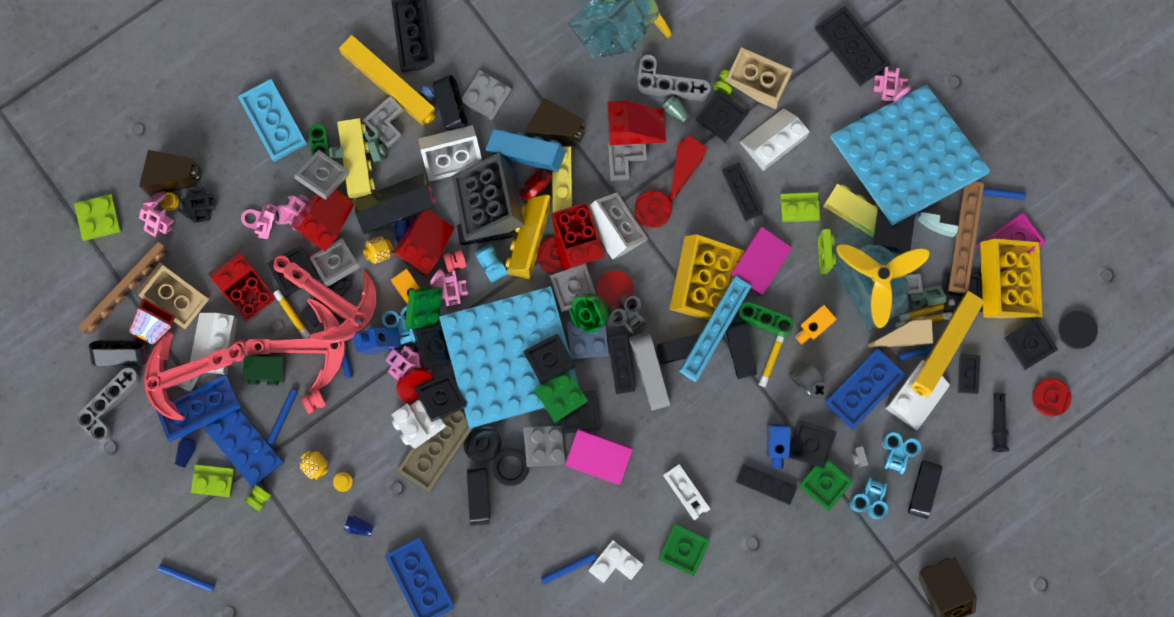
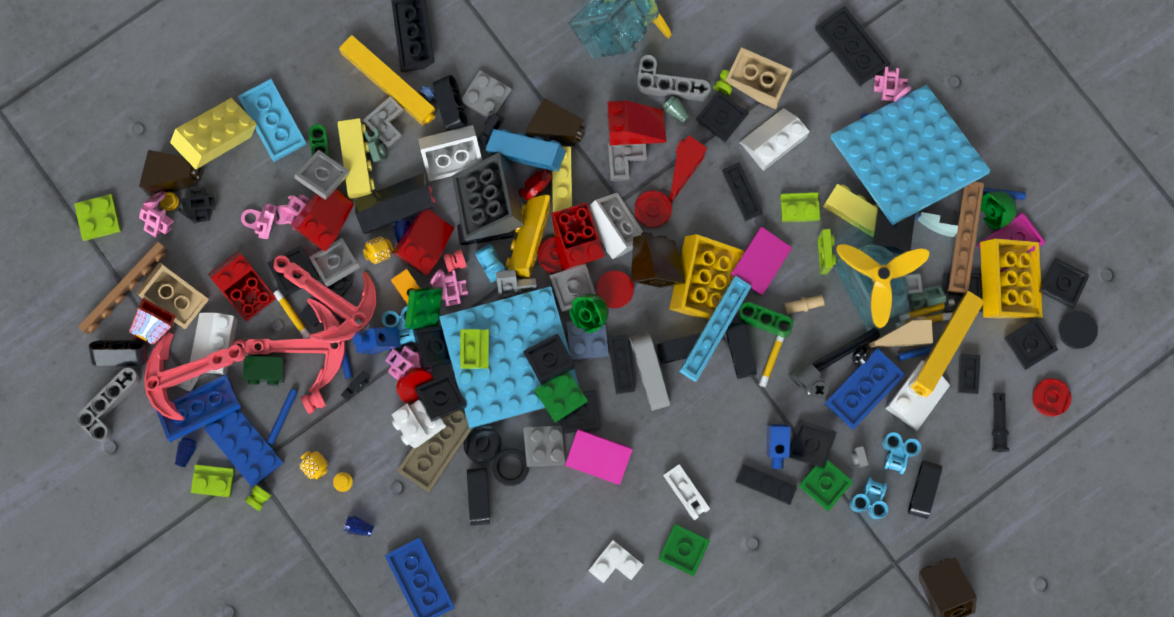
(186, 578): blue bar -> none
(213, 133): none -> light yellow brick
(336, 154): sand green plate -> none
(358, 383): none -> black plate
(474, 349): none -> lime plate
(492, 122): none -> black plate
(510, 287): none -> light grey plate
(568, 568): blue bar -> none
(628, 316): dark grey piece -> none
(655, 261): none -> dark brown slope
(804, 304): none -> tan pin
(822, 318): light orange torso -> none
(846, 349): none -> black axle
(860, 356): none -> black plate
(998, 208): none -> green cylinder
(1064, 283): none -> black plate

